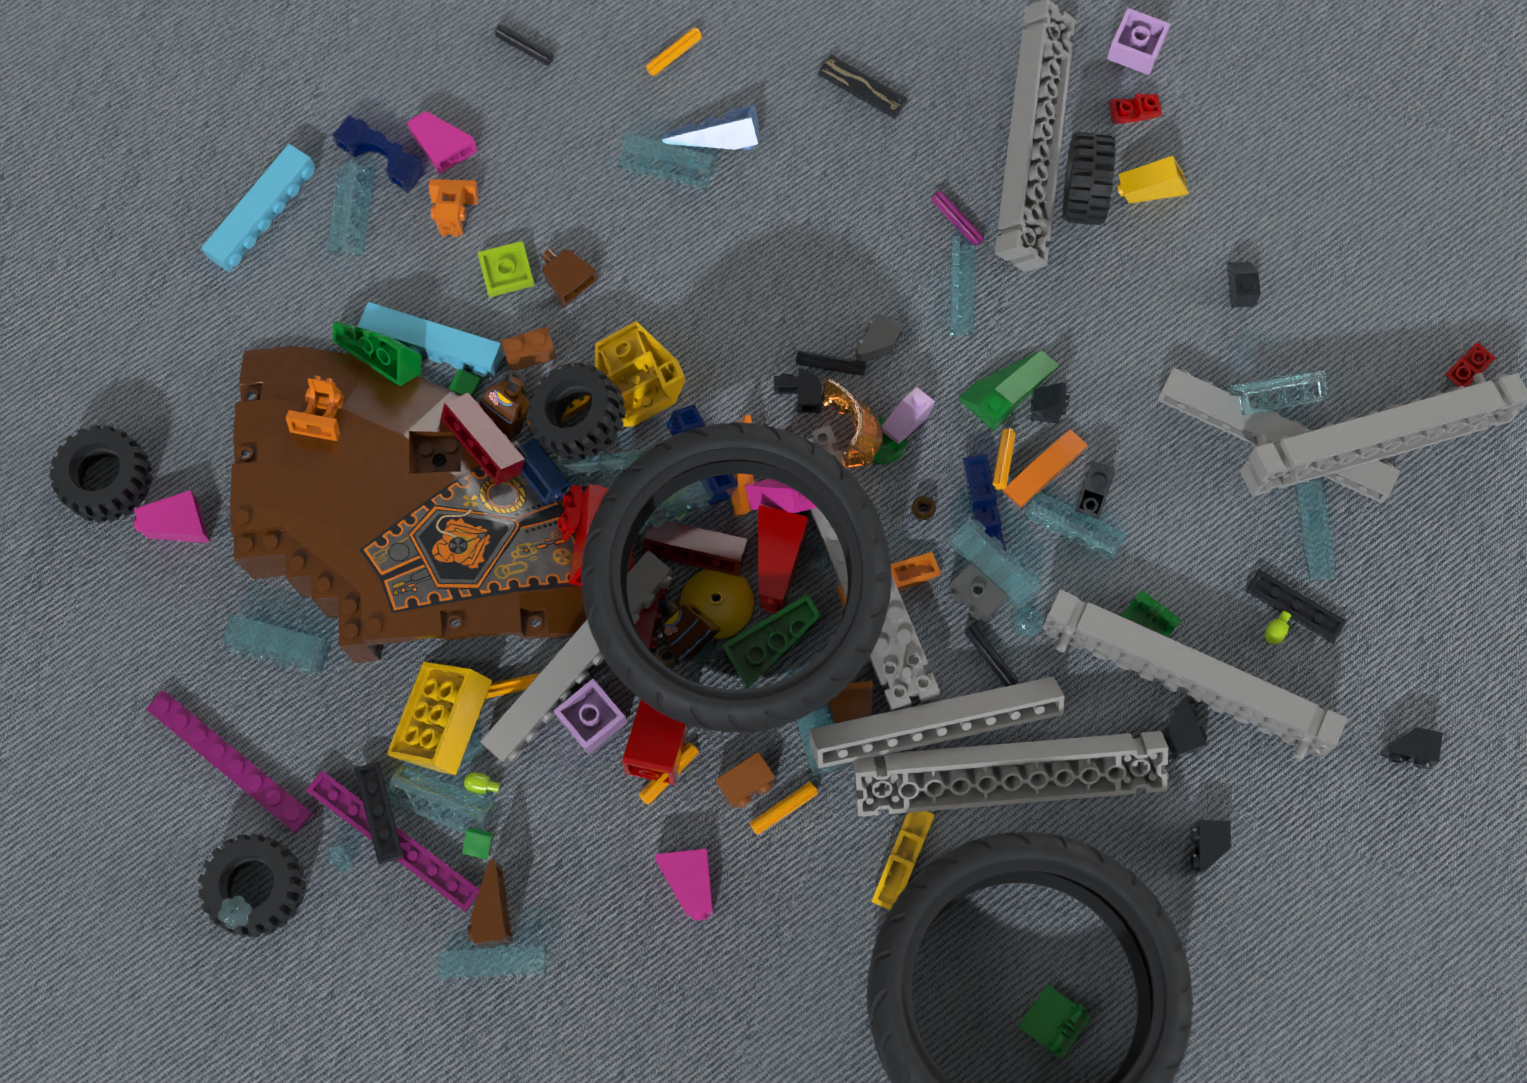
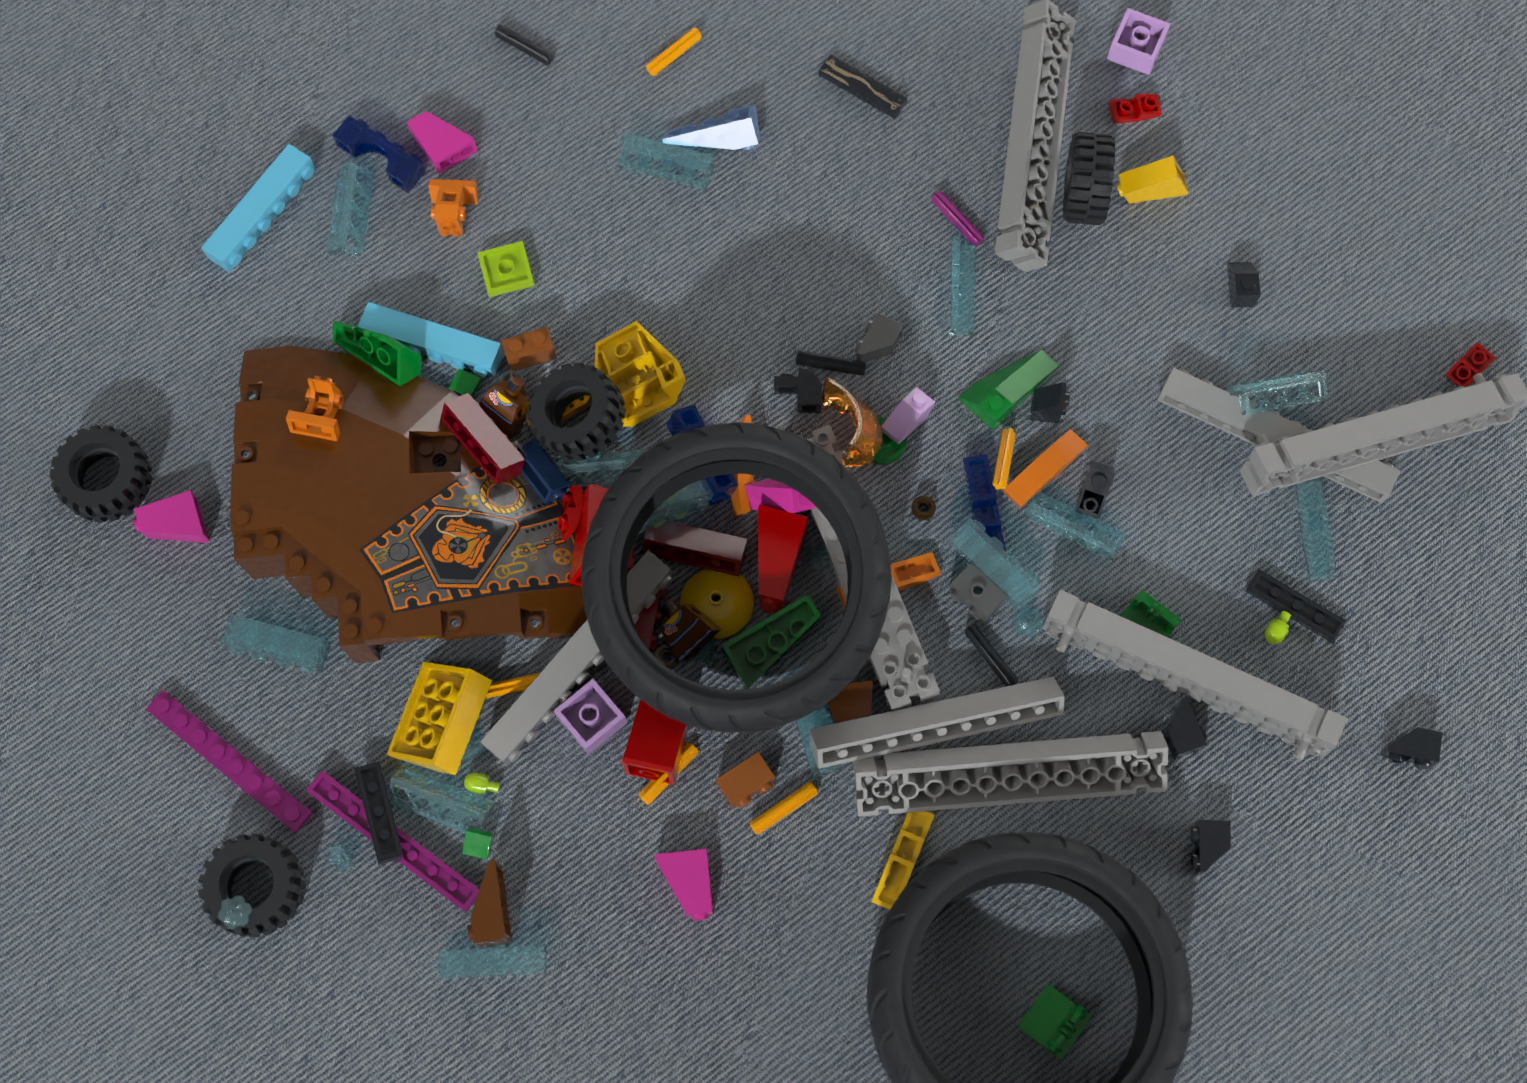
(567, 274): reddish brown torso -> none

